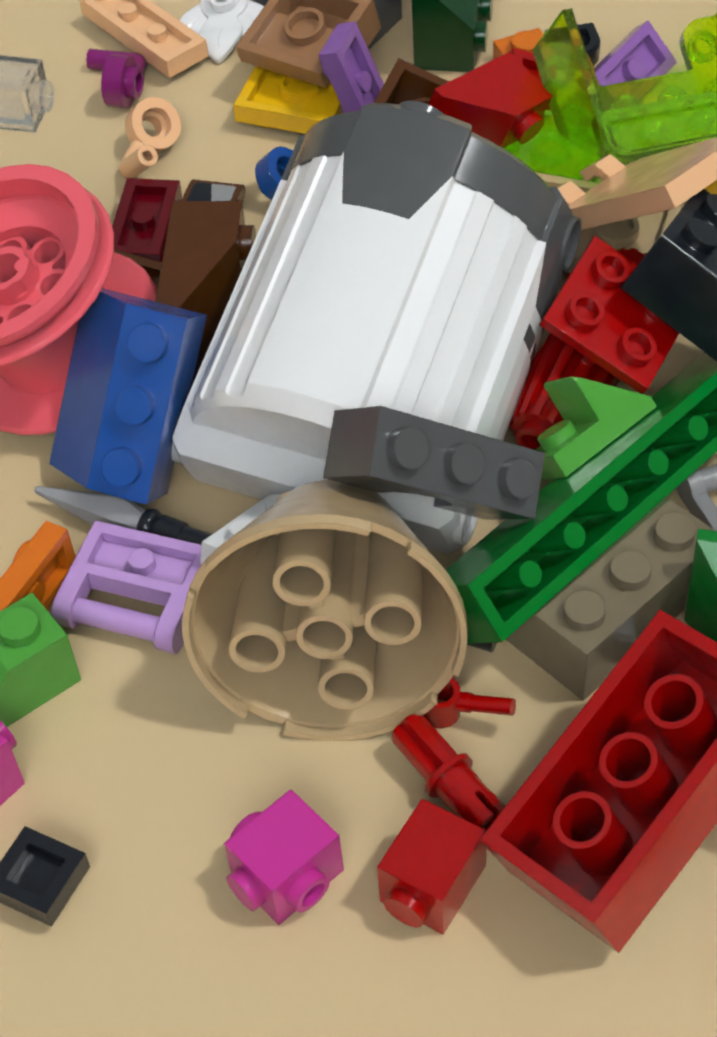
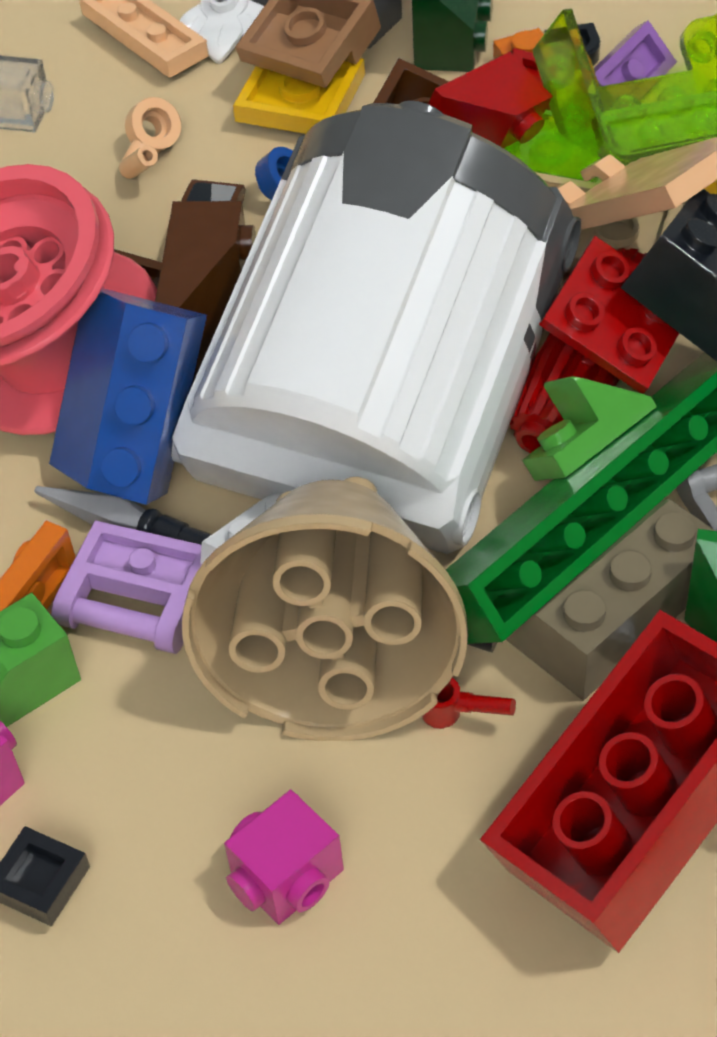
(121, 75): magenta plate -> none
(145, 216): dark red plate -> none
(350, 67): medium lavender plate -> none
(420, 456): dark grey arch -> none
(431, 867): red brick -> none
(446, 772): red axle -> none

